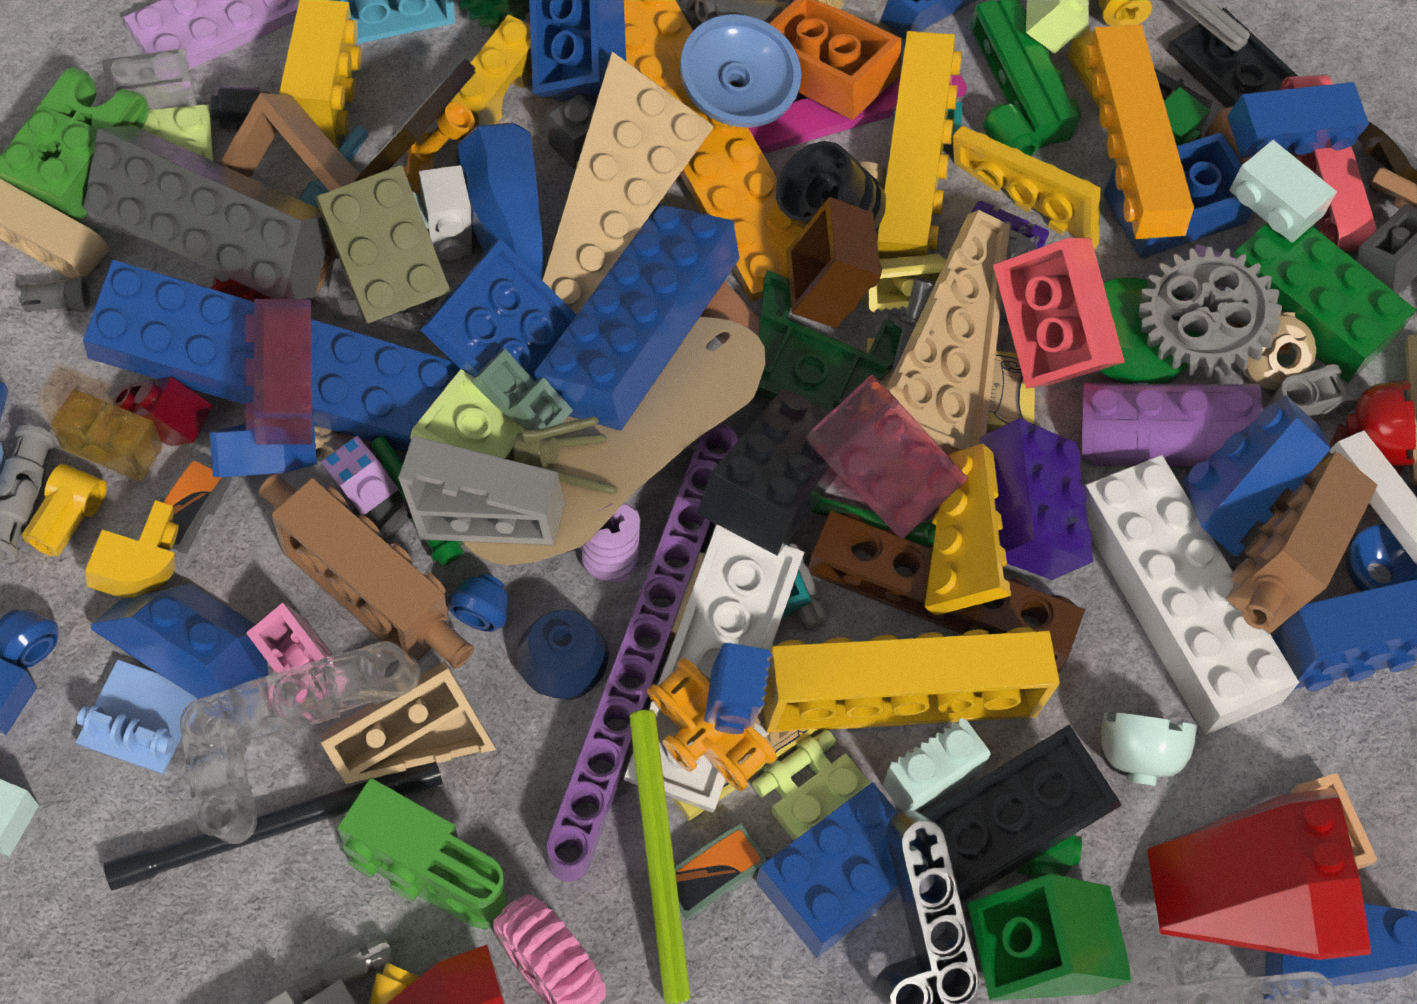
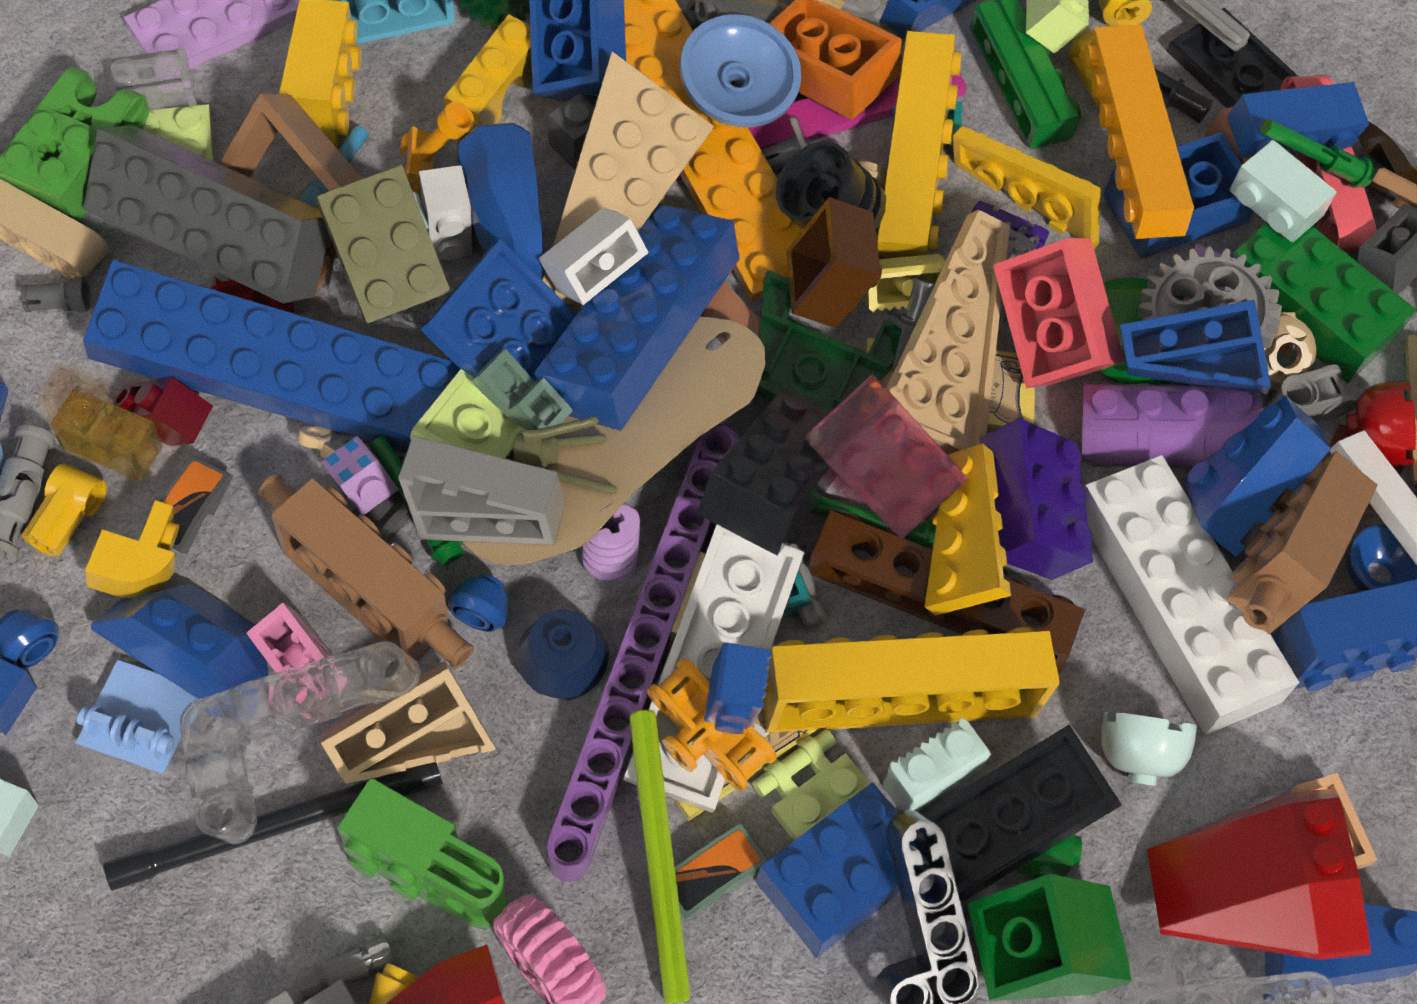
(233, 105): black brick -> none
(236, 454): blue slope -> none
(280, 372): clear pink wedge -> none
(419, 120): dark brown tile -> none
(593, 255): none -> white brick
(790, 146): none -> dark grey bracket
(1010, 127): green brick -> none
(1186, 116): green brick -> none
(1200, 347): none -> blue wedge
(1355, 170): none -> green pin

